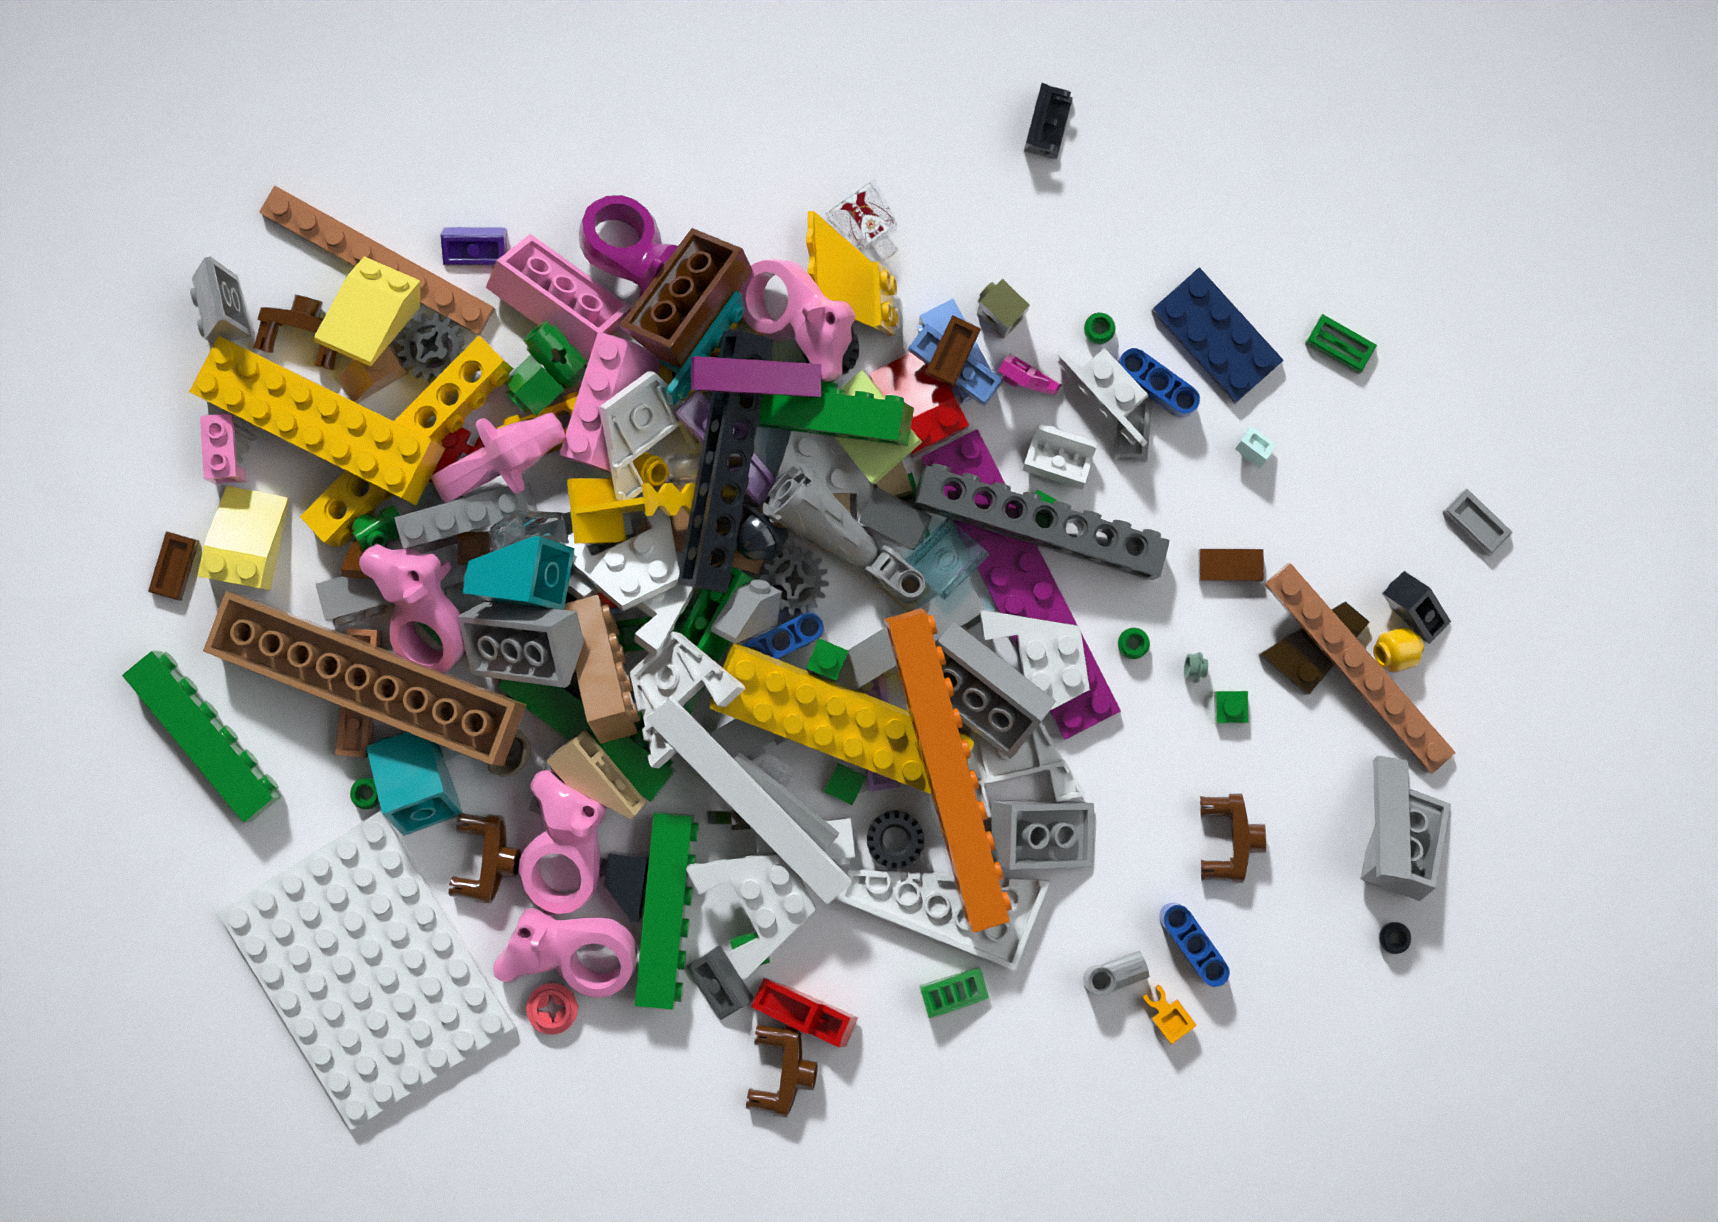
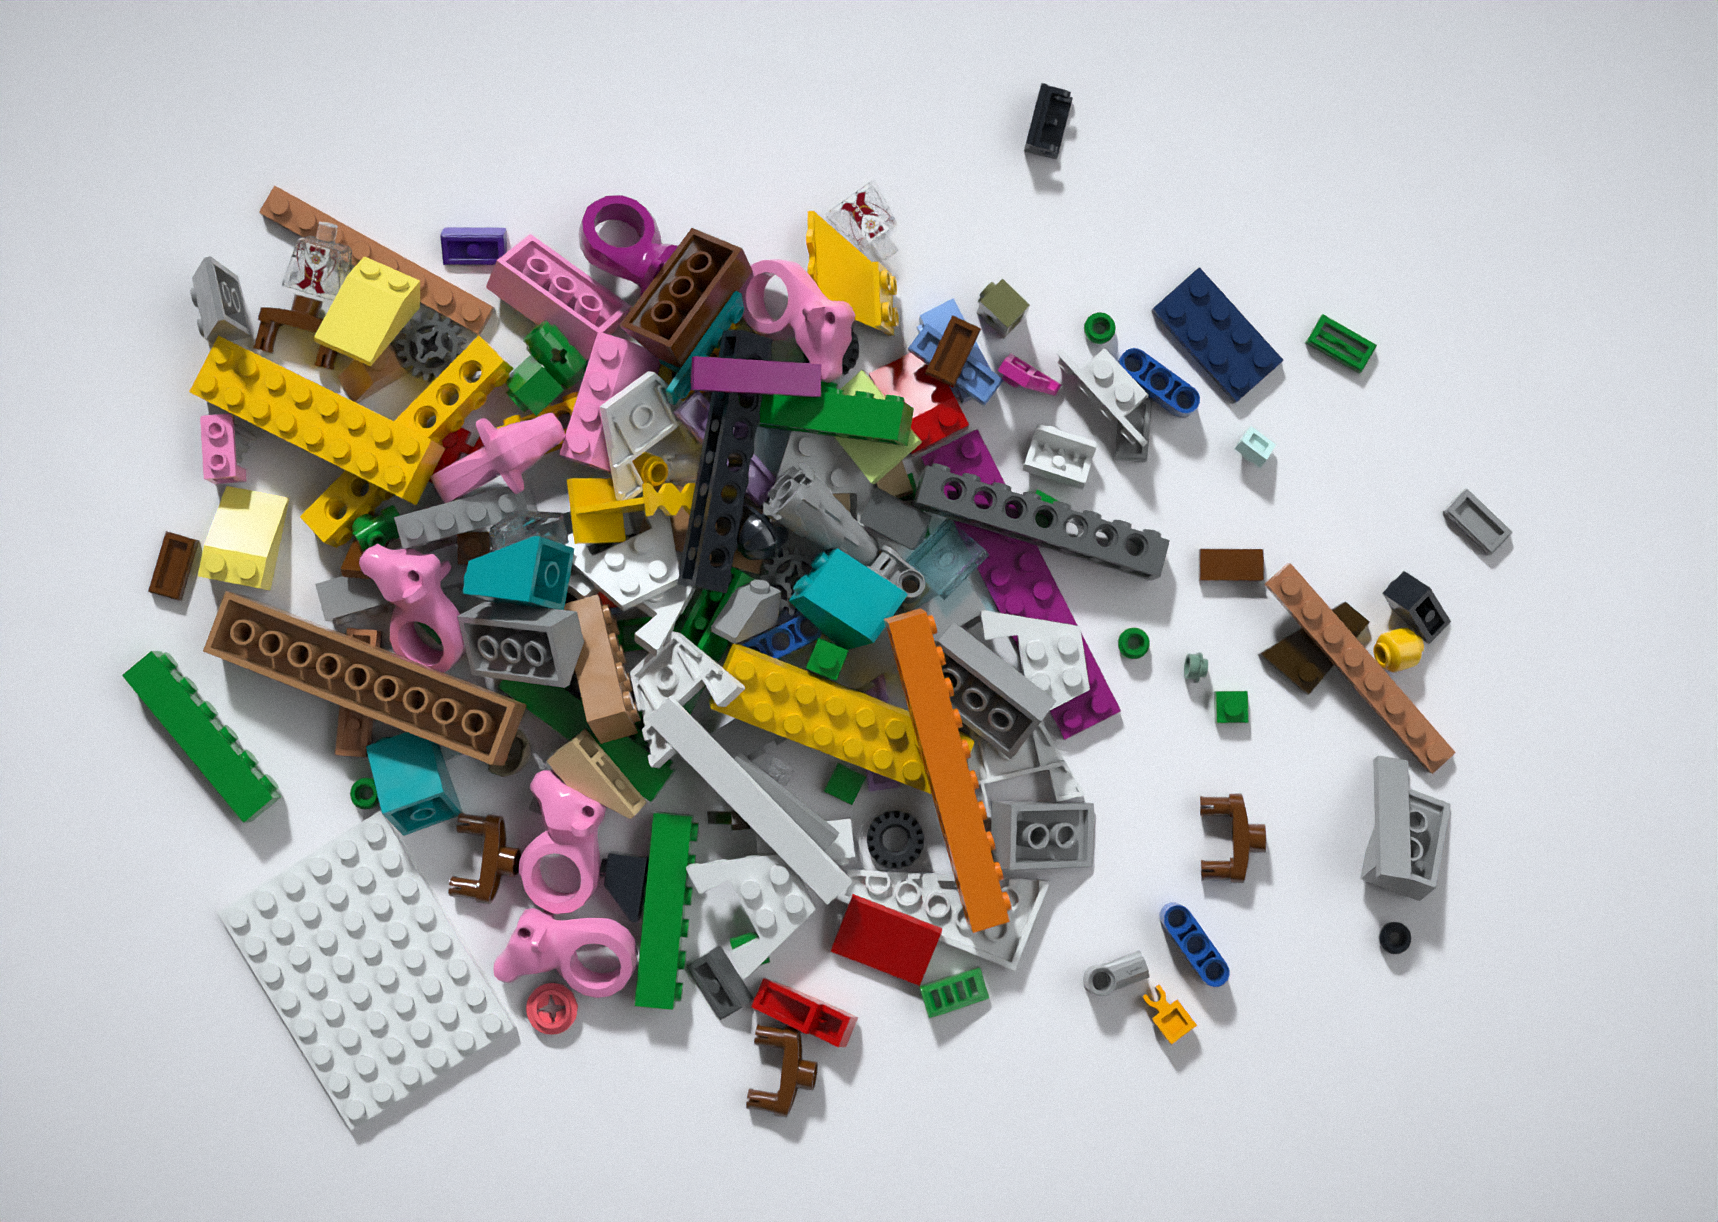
(319, 263): none -> clear torso
(846, 599): none -> teal slope
(886, 939): none -> red tile

